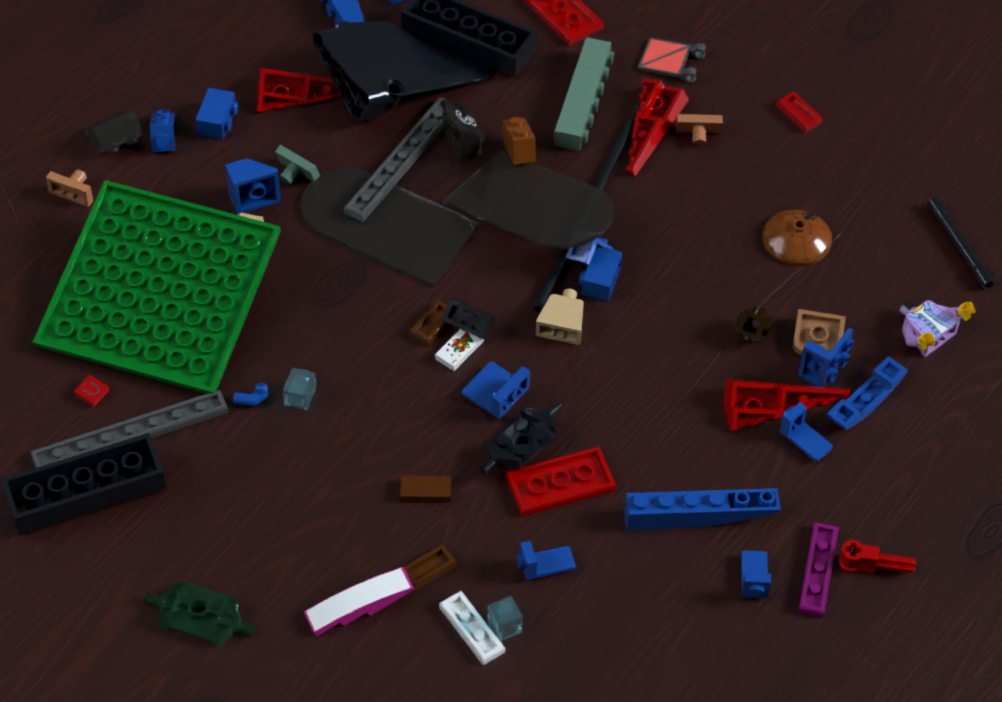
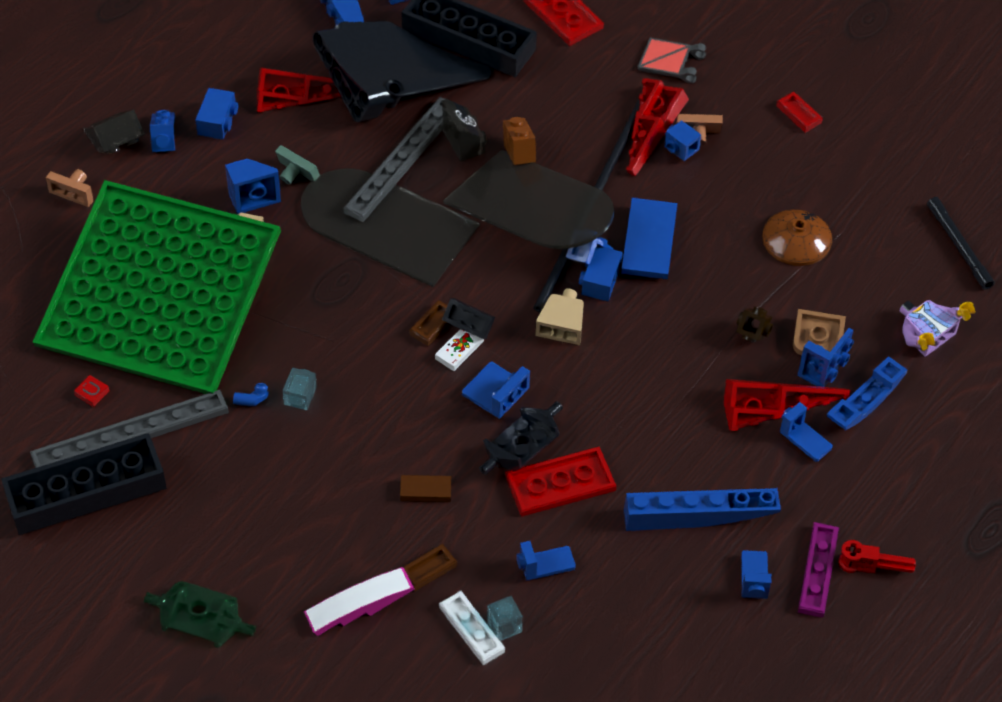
(583, 94): sand green brick -> none
(649, 238): none -> blue tile
(682, 140): none -> blue brick

